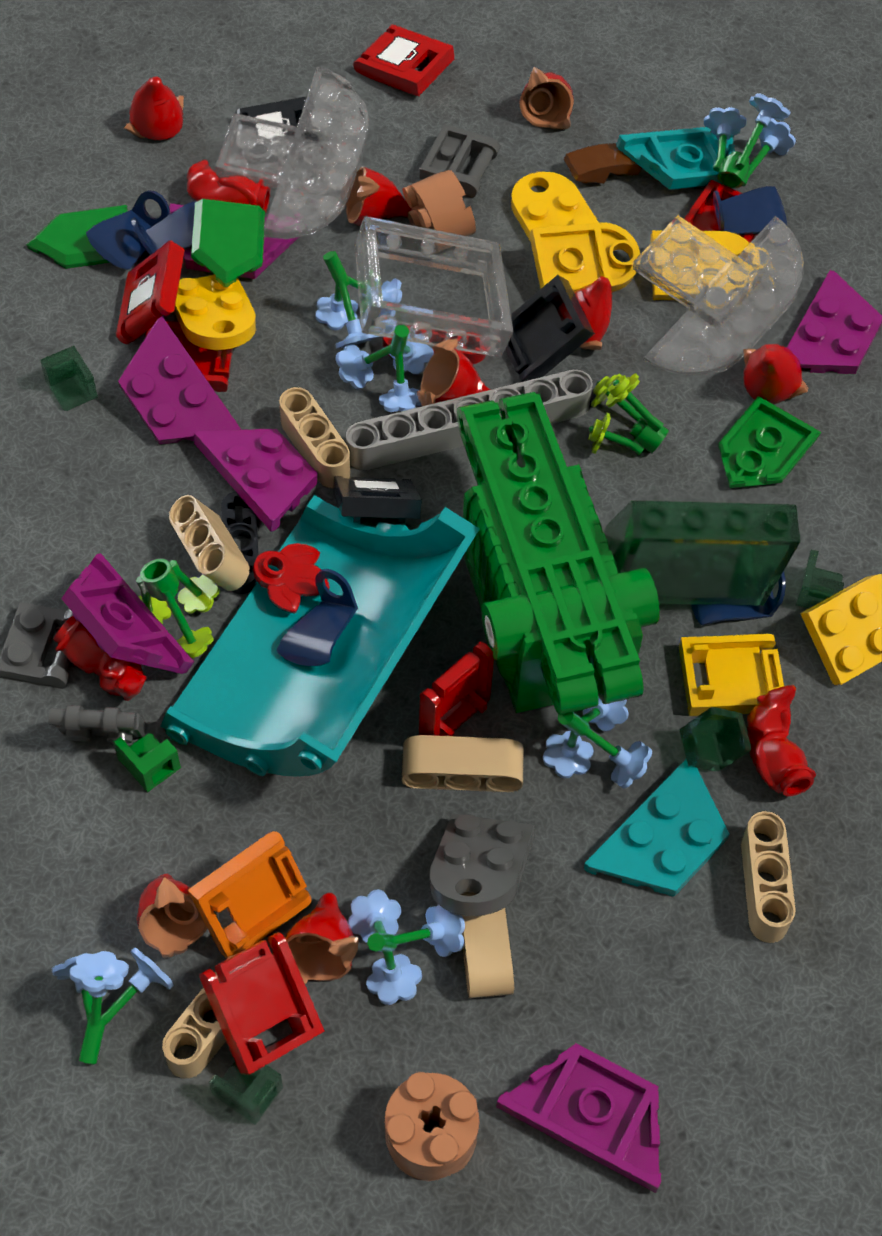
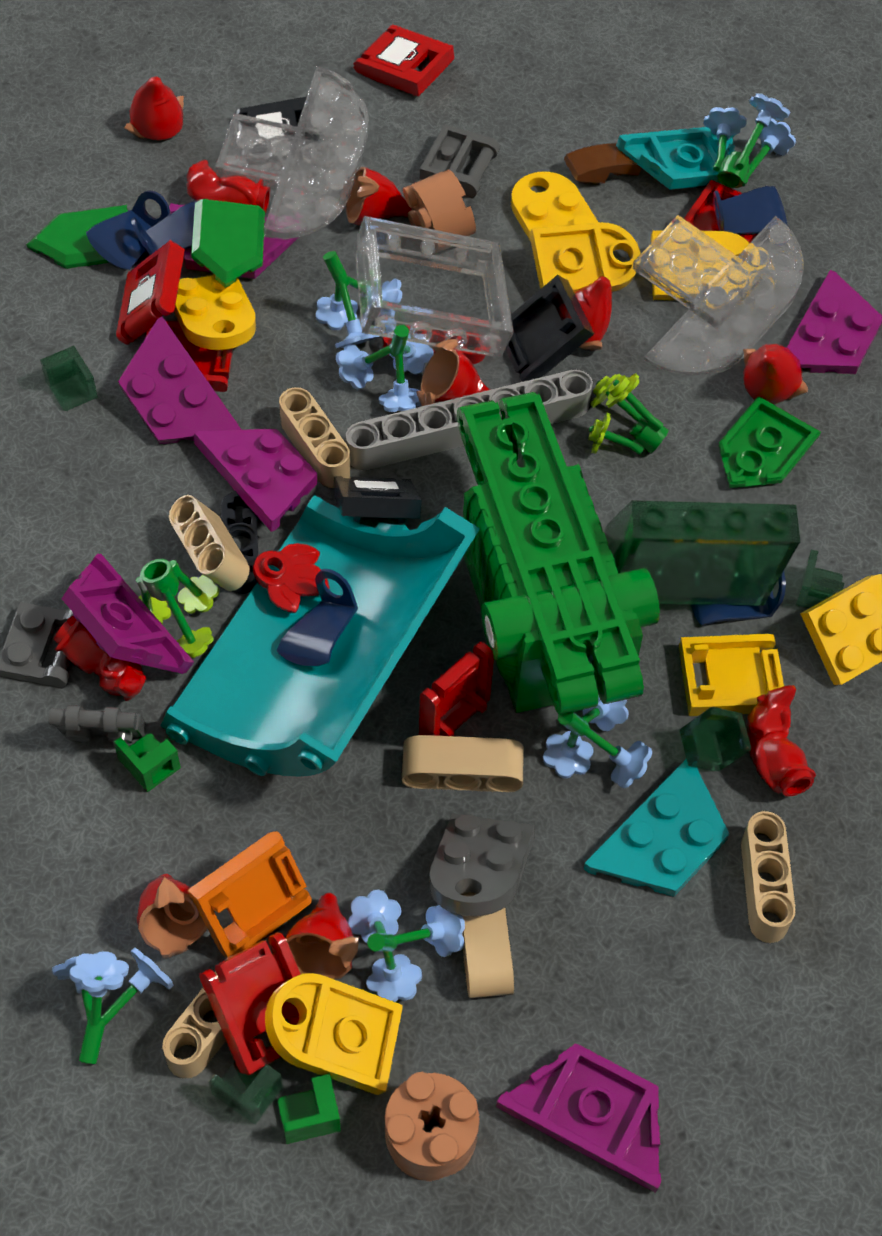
(310, 1112): none -> green panel
(337, 1031): none -> yellow plate
(551, 92): nougat hat -> none

